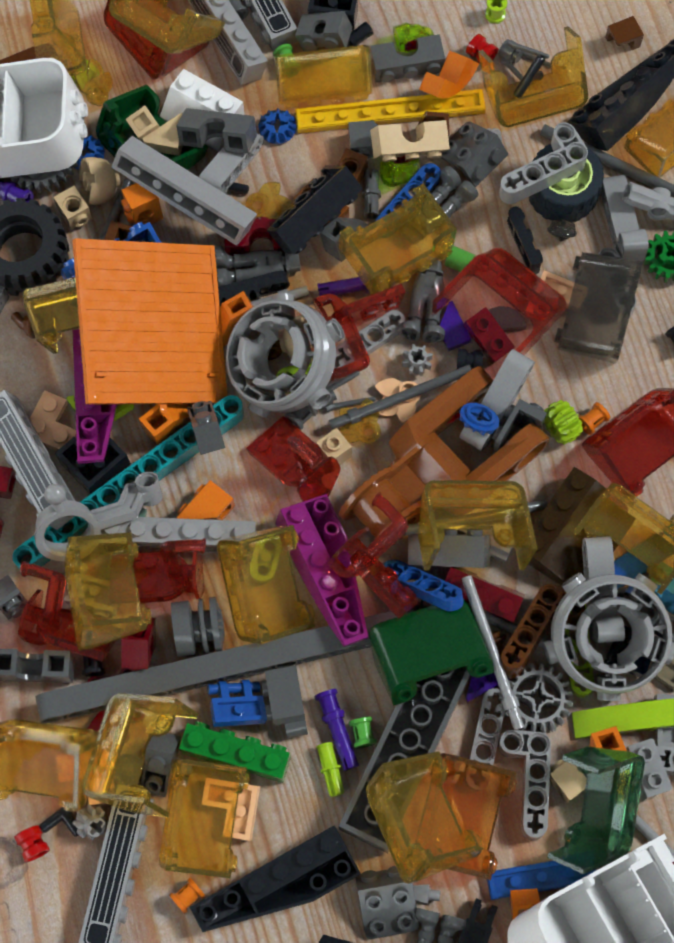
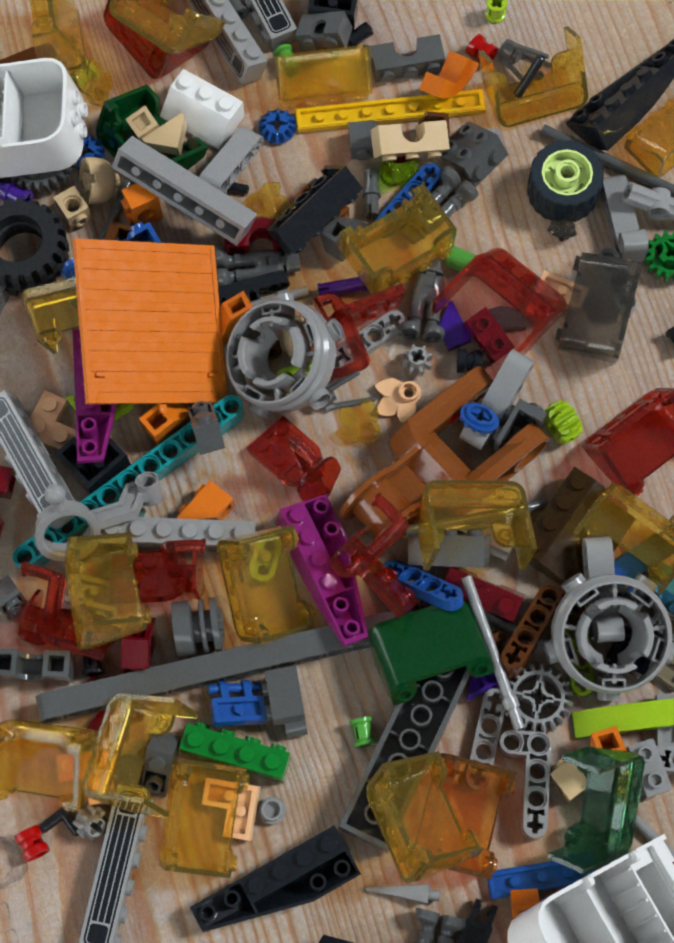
(23, 324): reddish brown plate -> none
(187, 895): orange bush -> none
(201, 125): dark grey arch -> none
(272, 810): none -> light grey plate
(300, 416): dark grey bush -> none
(330, 769): lime axle -> none
(334, 718): dark purple pin -> none
(335, 445): tan brick -> none
(354, 415): dark grey bar -> none
(355, 162): reddish brown brick -> none
(386, 903): dark grey bracket -> none
(407, 34): clear neon green rock -> none
(516, 185): light grey beam -> none
(523, 239): black hinge -> none
(594, 418): orange bush -> none
(625, 32): reddish brown panel -> none

